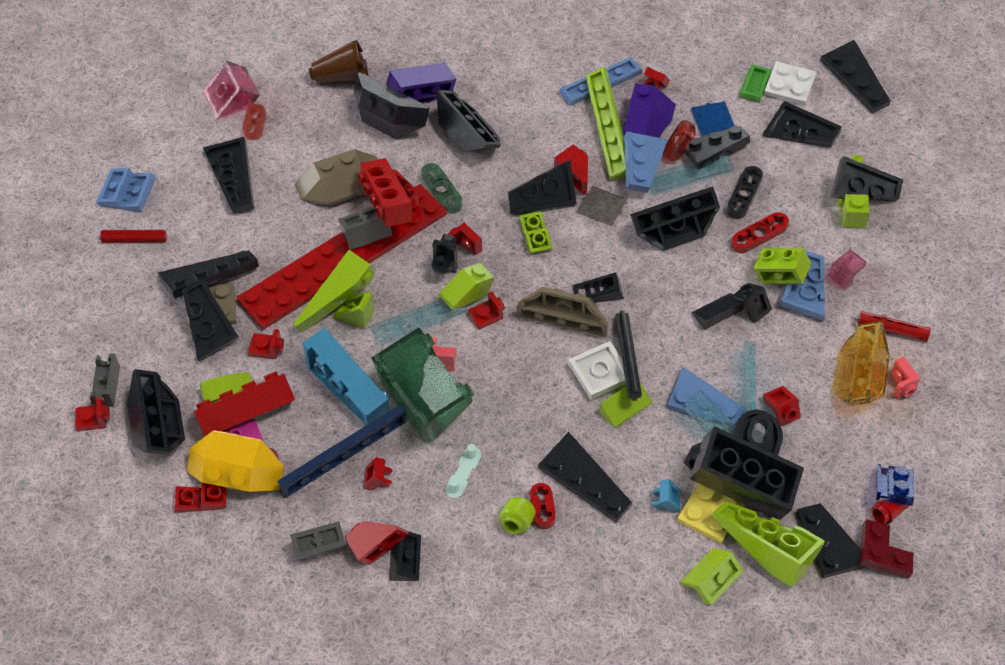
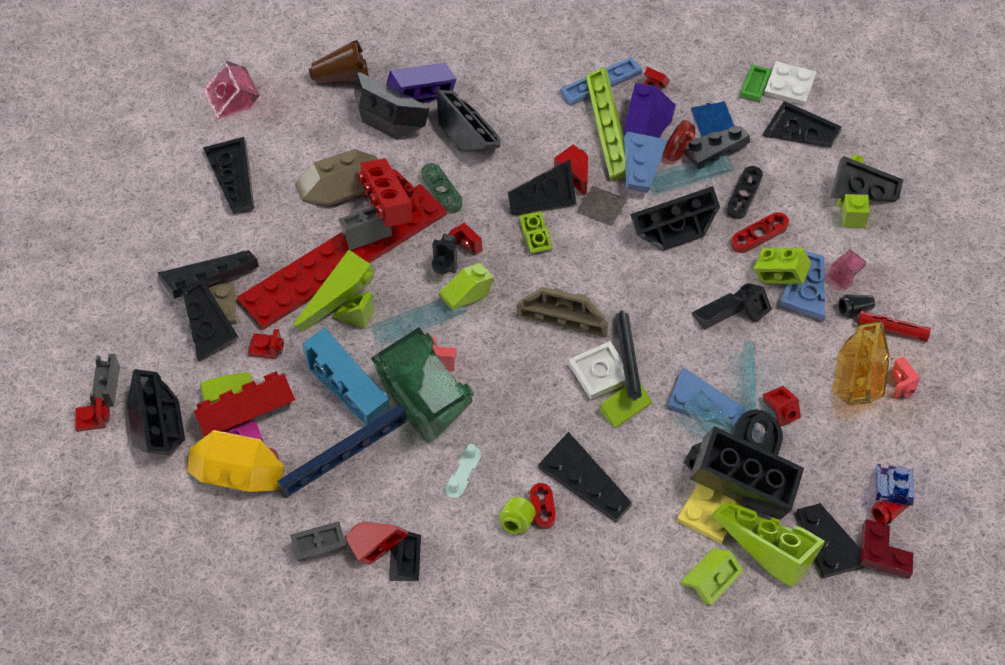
(126, 189): medium blue slope -> none
(133, 236): red axle -> none
(199, 498): red slope -> none
(250, 121): clear red beam -> none
(375, 474): red tile -> none
(487, 312): red bracket -> none
(608, 294): black slope -> none
(669, 496): dark azure tile -> none
(853, 304): none -> black cone
(856, 74): black wing -> none

